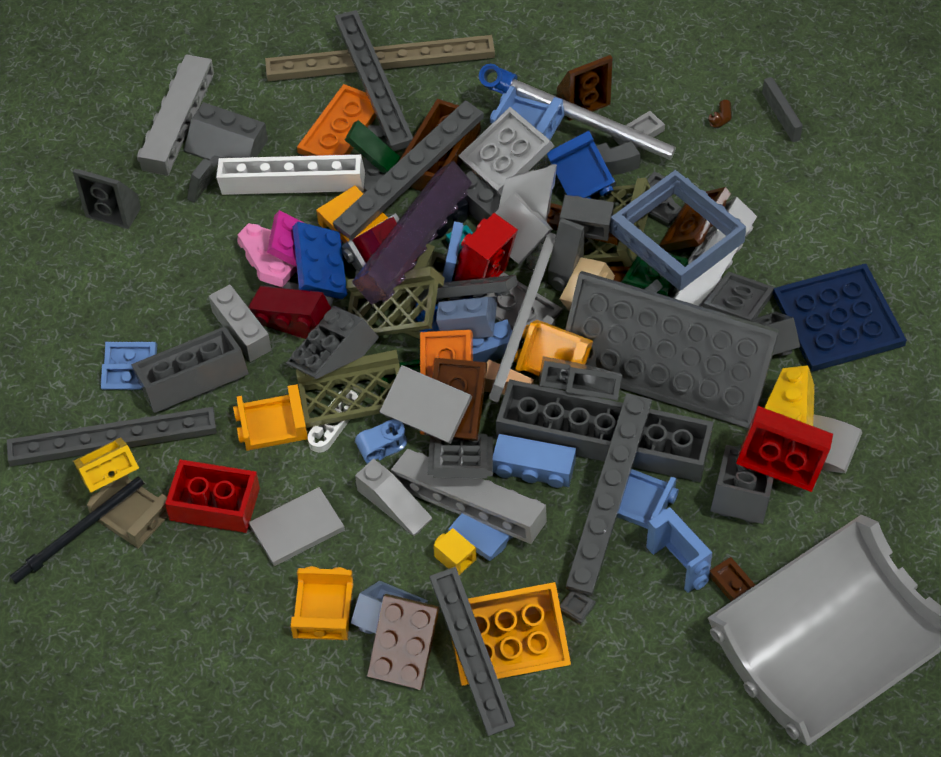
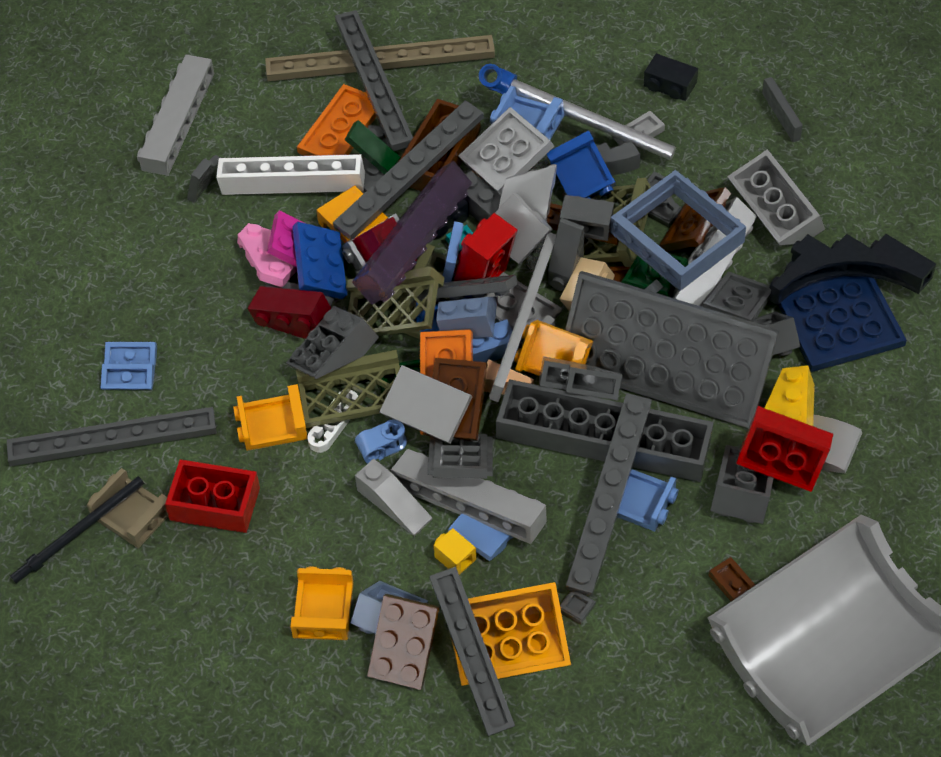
(98, 463): yellow window -> none
(106, 199): dark grey slope -> none
(190, 369): dark grey slope -> none
(224, 134): dark grey slope -> none
(240, 322): light grey brick -> none
(296, 526): light grey tile -> none
(534, 461): medium blue brick -> none
(588, 85): reddish brown slope -> none
(670, 77): none -> black brick
(670, 531): medium blue panel -> none
(723, 117): reddish brown arm -> none
(776, 200): none -> light grey slope
(849, 257): none -> black arch

